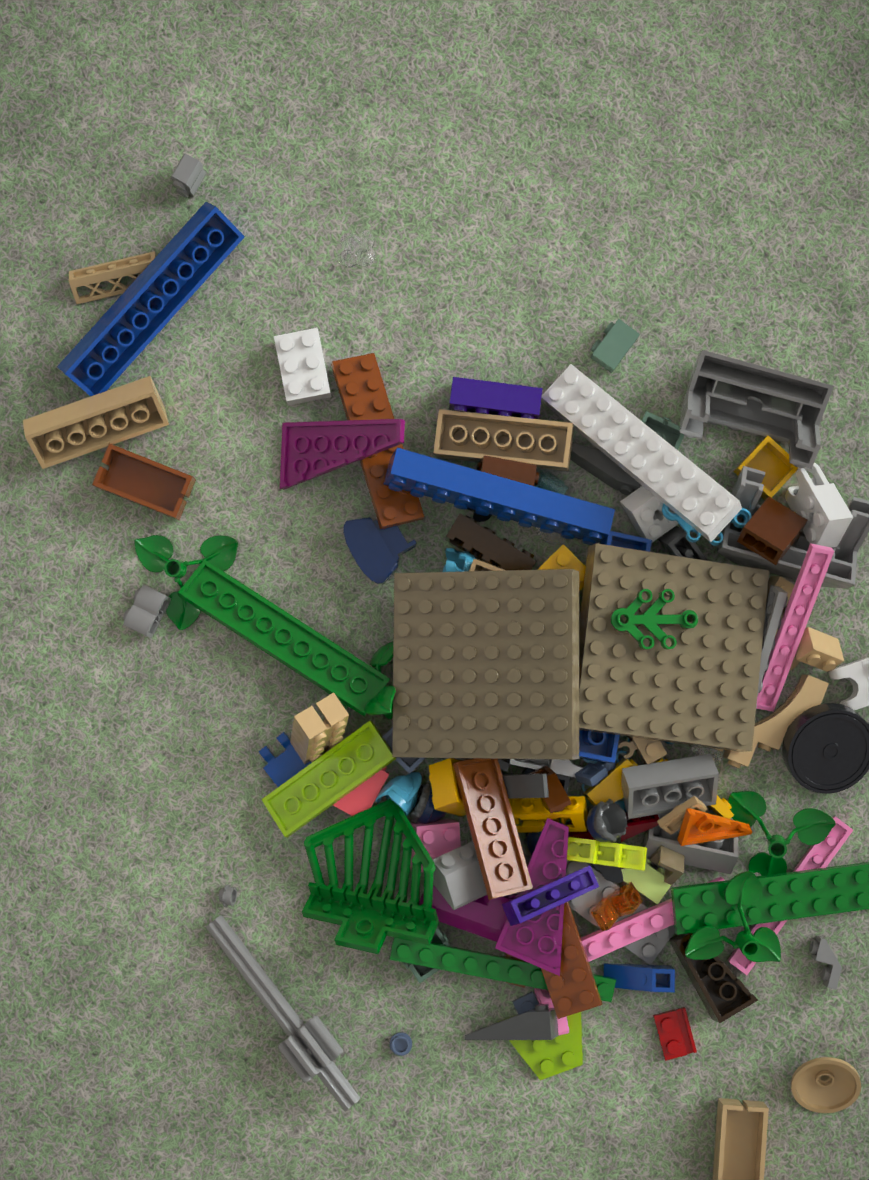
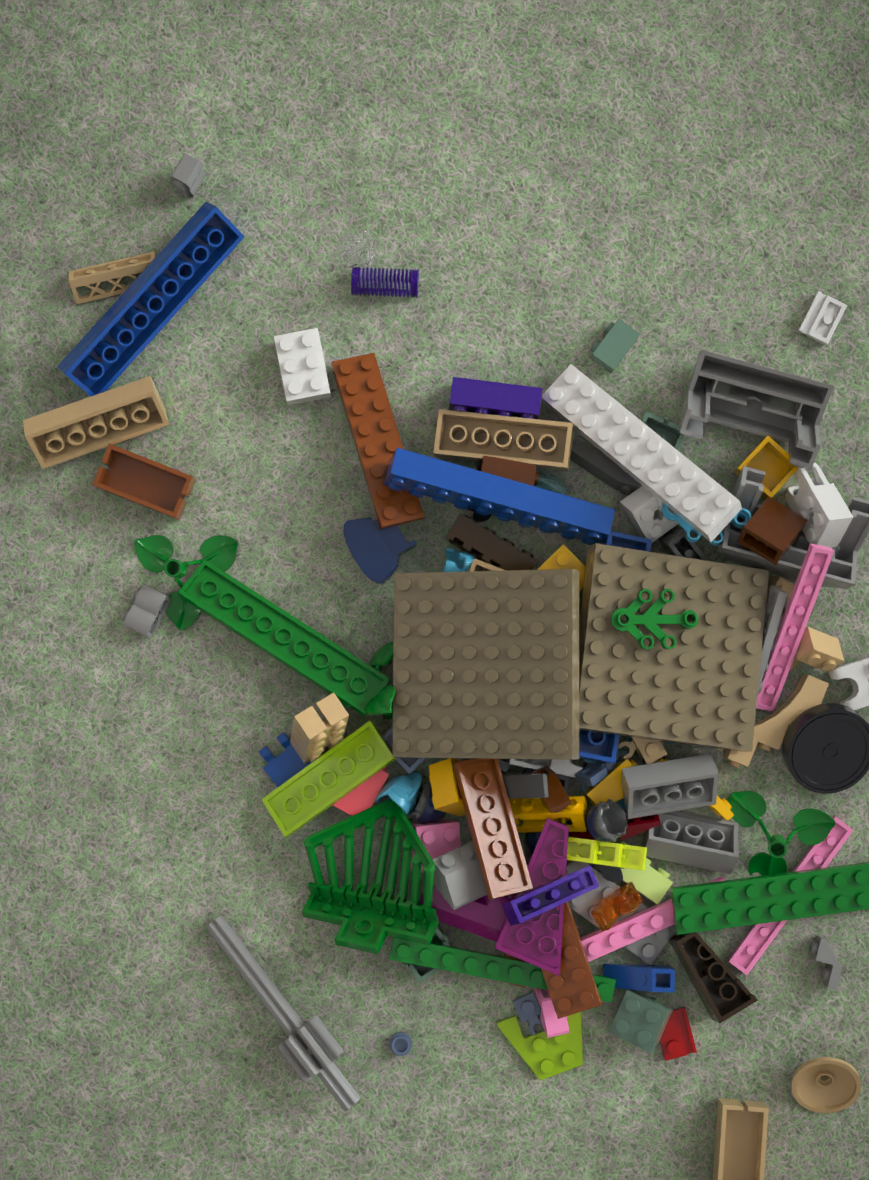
(228, 895): light grey plate -> none
(324, 446): magenta wing -> none
(356, 280): none -> dark purple piece
(533, 1024): dark grey slope -> none
(641, 1020): none -> sand green brick
(671, 861): dark tan panel -> none
(673, 820): tan plate -> none
(706, 827): orange wing -> none
(759, 947): green plant -> none
(822, 318): none -> white plate

